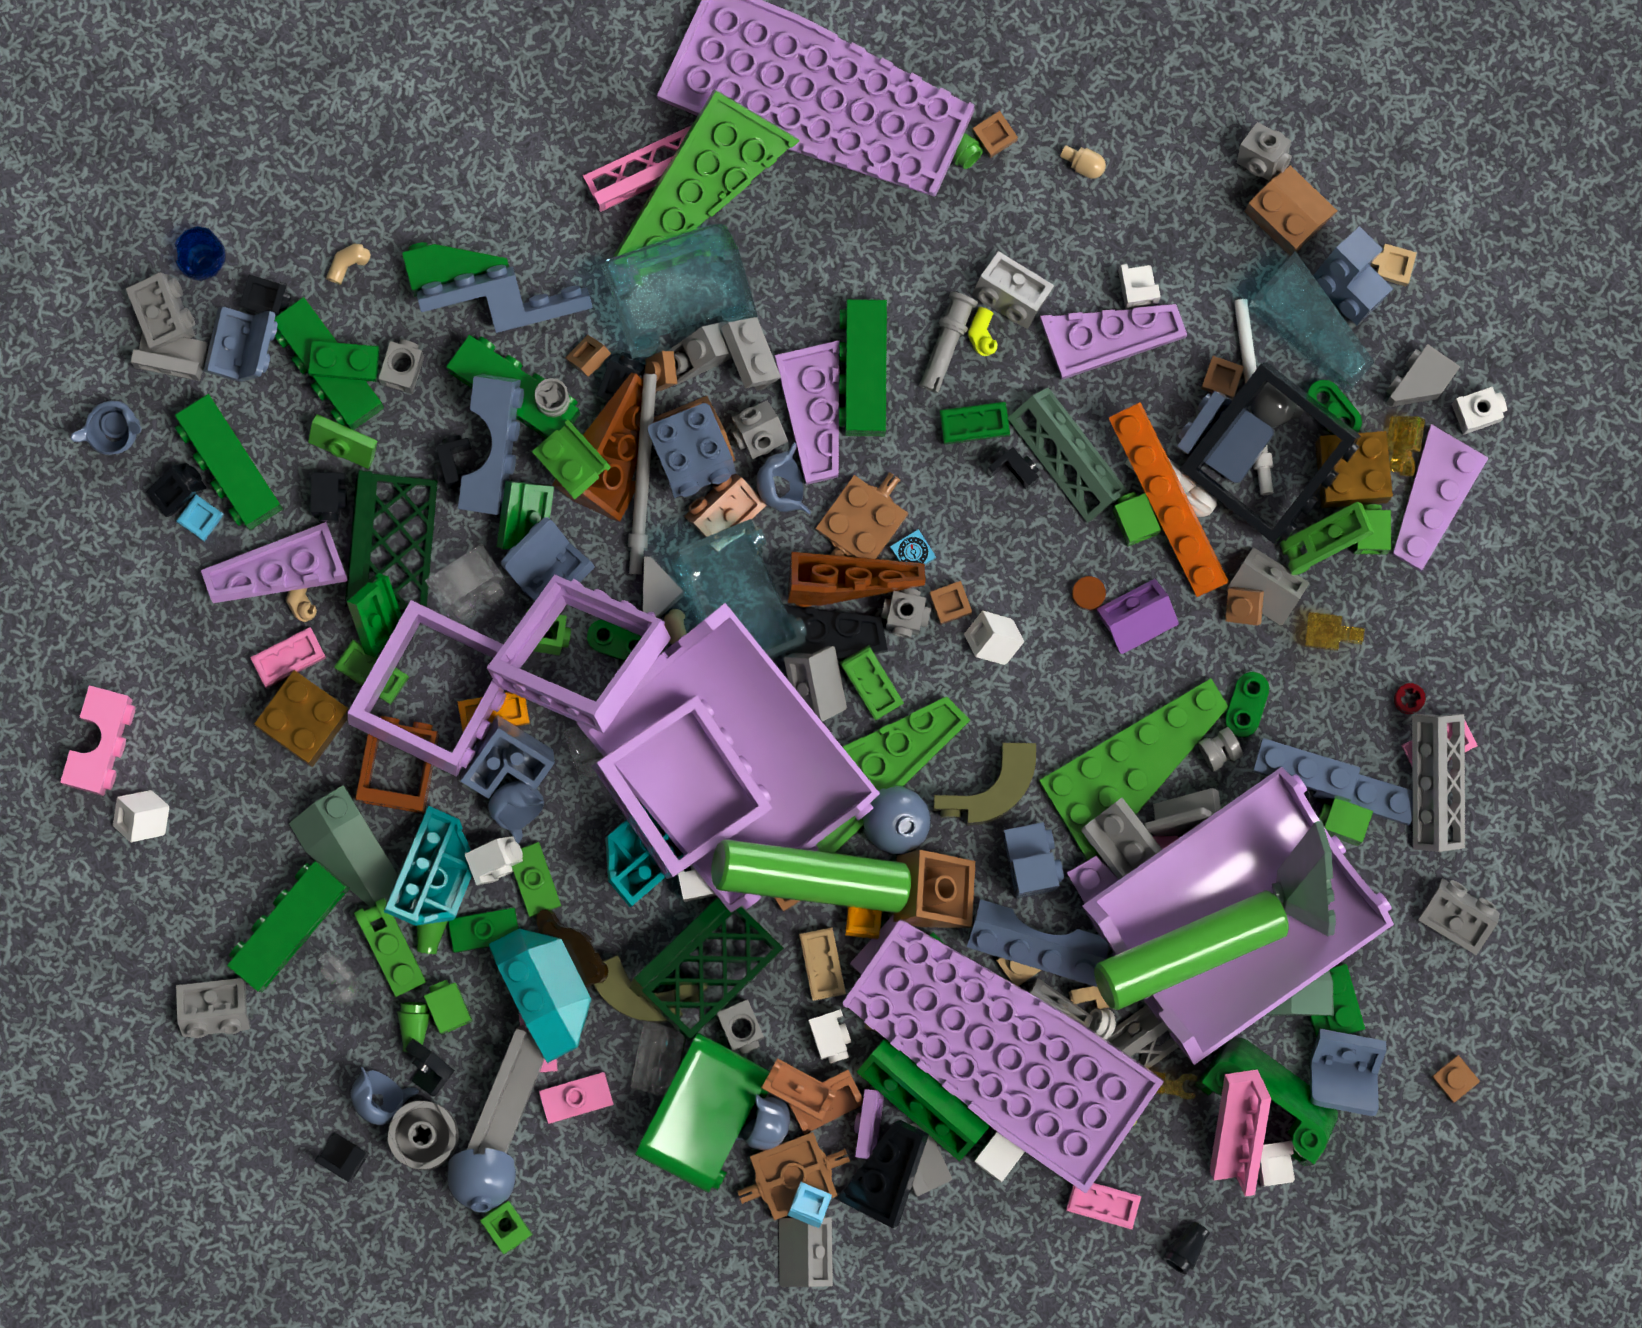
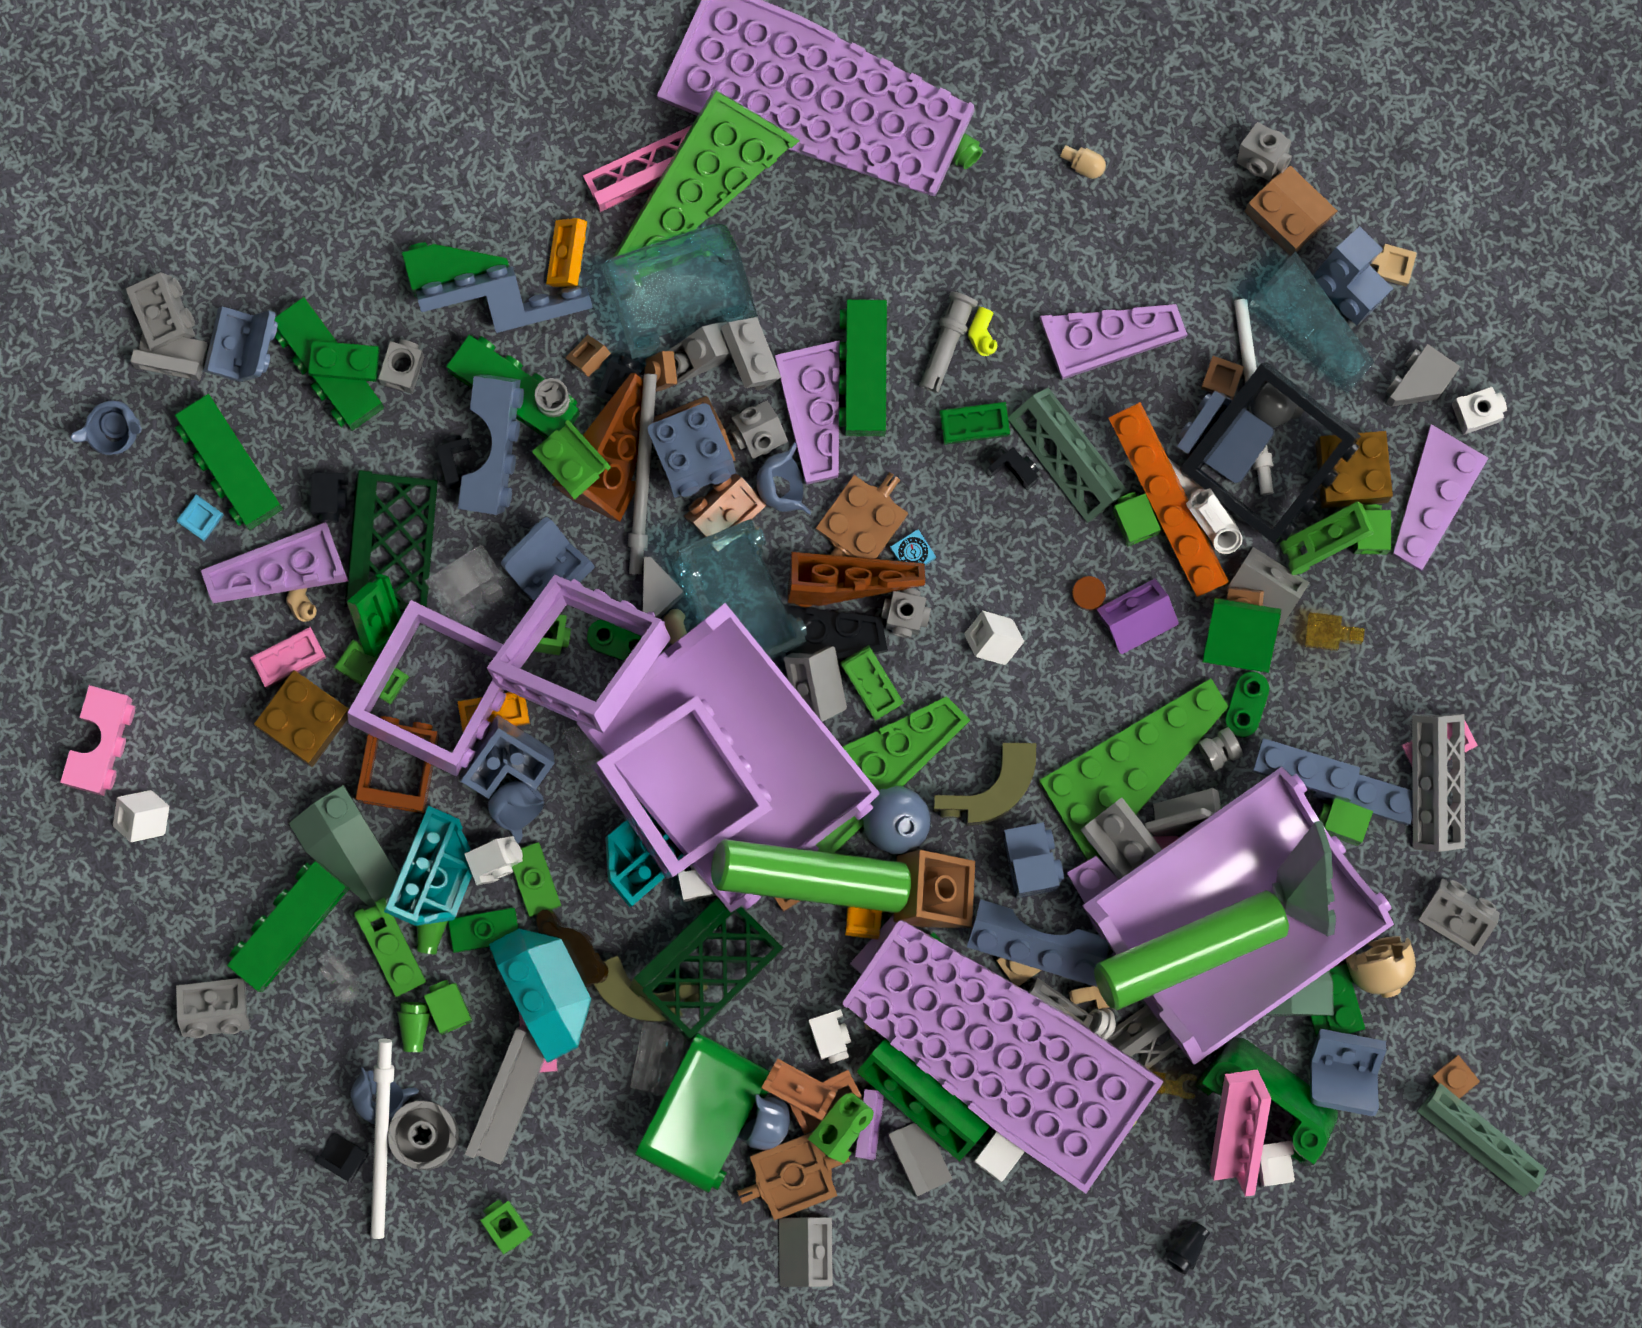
(176, 488): black bracket -> none
(194, 245): clear blue hair -> none
(264, 295): black bracket -> none
(342, 441): bright green plate -> none
(344, 258): tan arm -> none
(383, 1075): none -> white bar
(432, 1070): black bracket -> none
(481, 1179): sand blue cylinder -> none
(522, 508): green plate -> none
(566, 252): none -> light orange plate
(576, 1098): bright pink plate -> none
(730, 1016): light grey brick -> none
(809, 1205): medium azure tile -> none
(822, 964): tan plate -> none
(842, 1127): none -> bright green leg
(887, 1176): black wing -> none
(950, 602): medium nougat plate -> none
(994, 134): medium nougat plate -> none
(1012, 290): light grey bracket -> none
(1105, 1205): bright pink plate -> none
(1138, 286): white panel -> none
(1215, 520): none -> white piece
(1241, 635): none -> green tile
(1337, 404): green plate -> none
(1383, 967): none -> tan cylinder
(1403, 438): clear yellow plate -> none
(1418, 704): dark red bush -> none
(1482, 1140): none -> sand green fence

